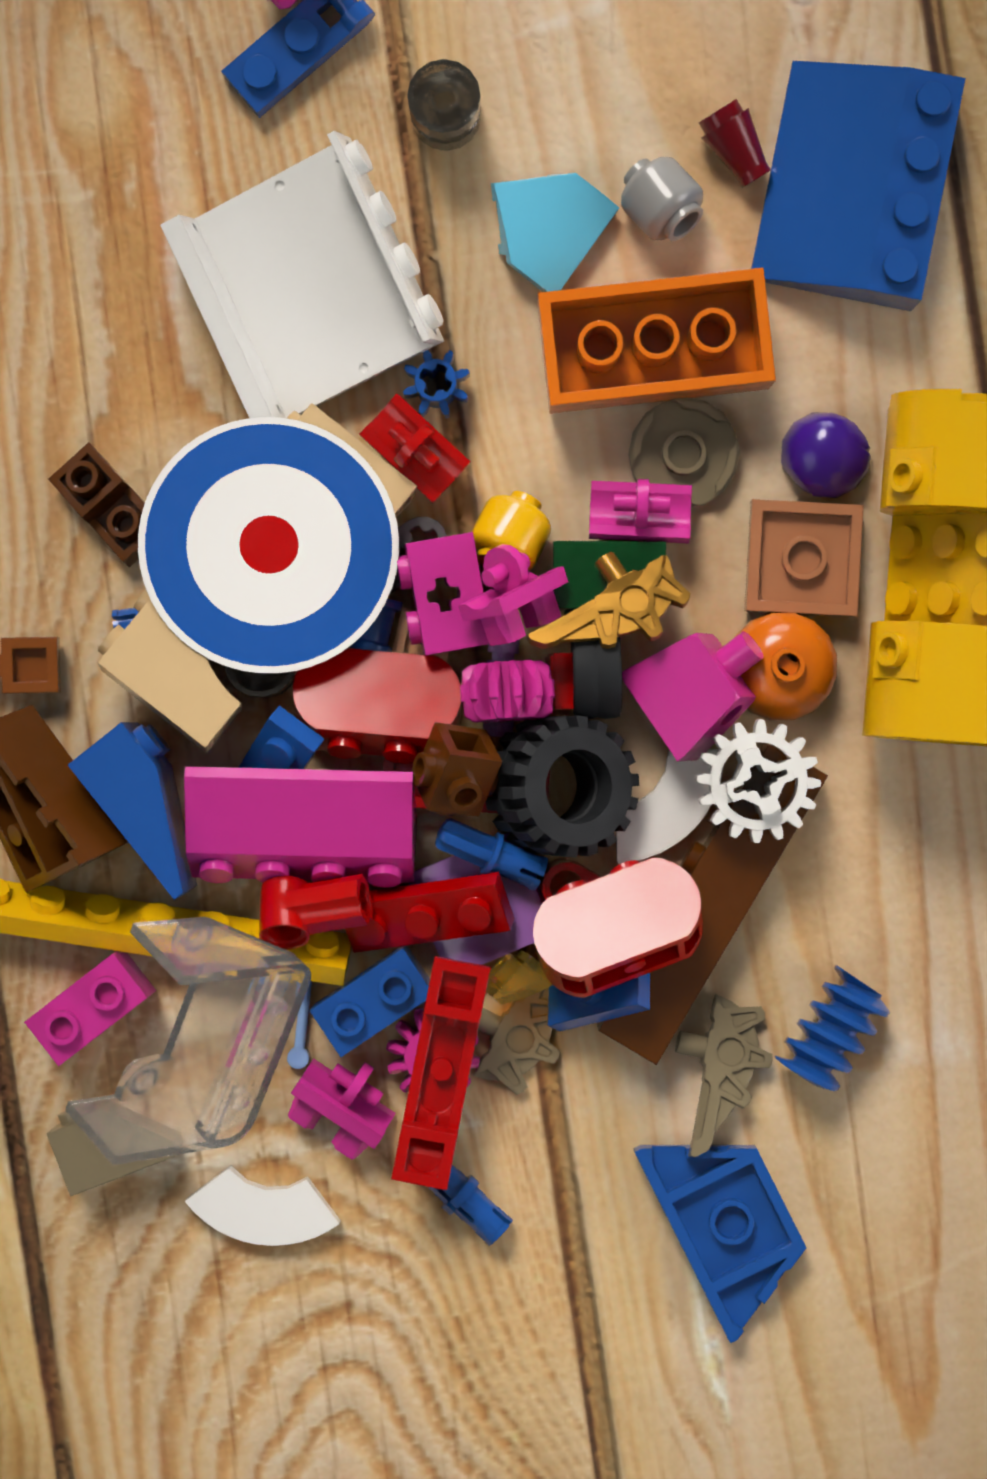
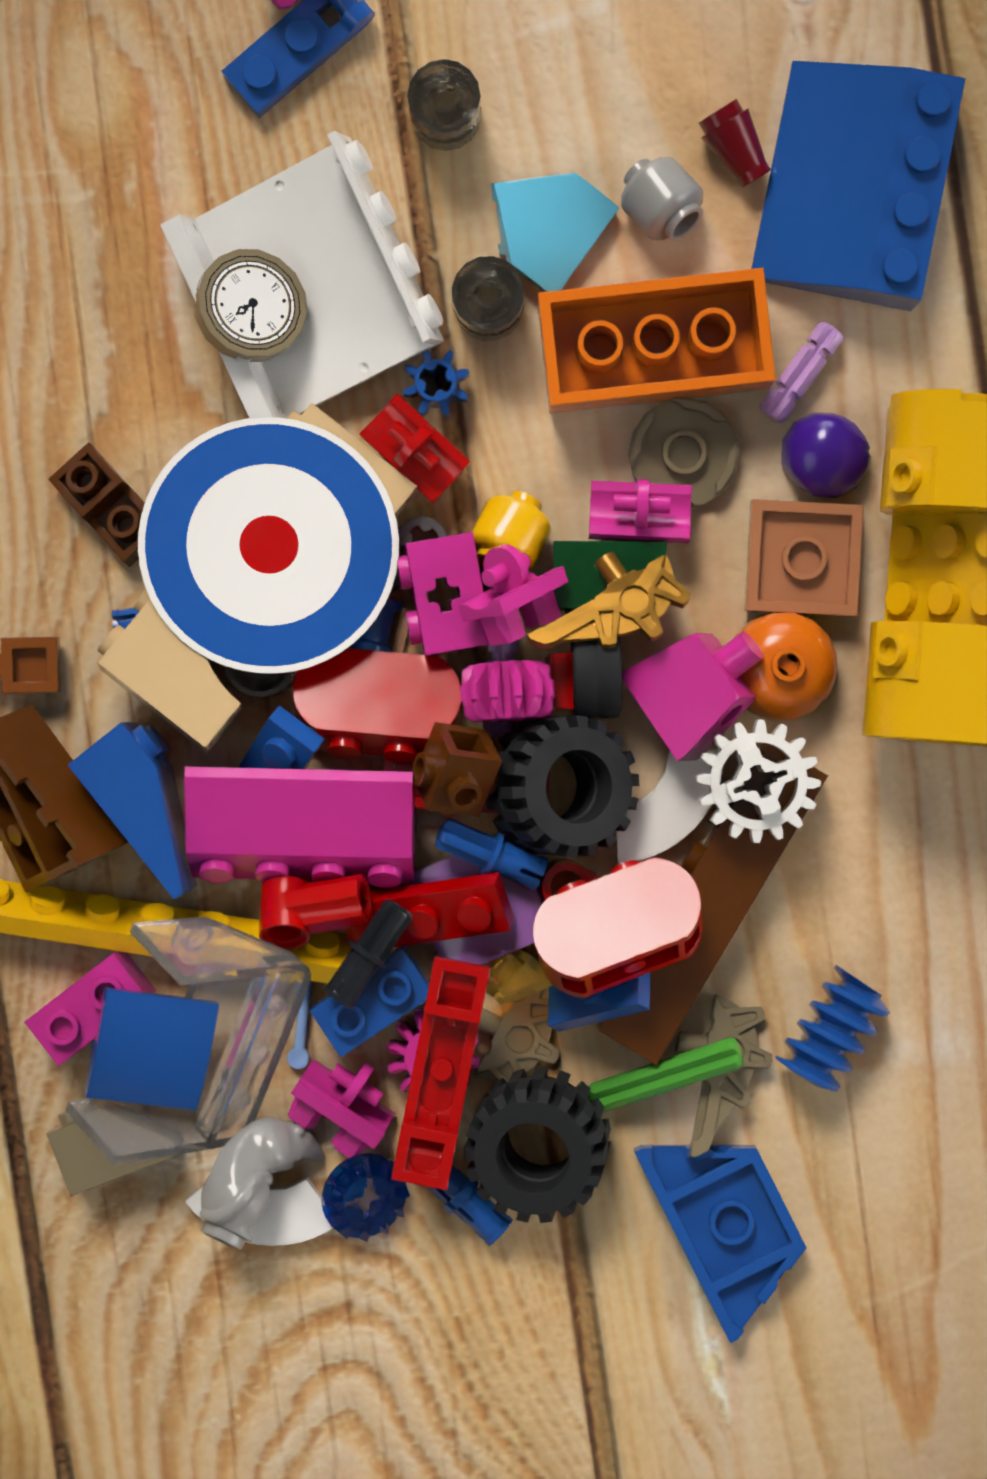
(151, 1049): none -> blue slope
(241, 1176): none -> light grey animal
(250, 305): none -> tile
(348, 1183): none -> clear blue gear
(368, 953): none -> black axle
(488, 298): none -> clear smoke wheel
(527, 1185): none -> black tyre
(668, 1074): none -> bright green axle
(801, 372): none -> lavender axle

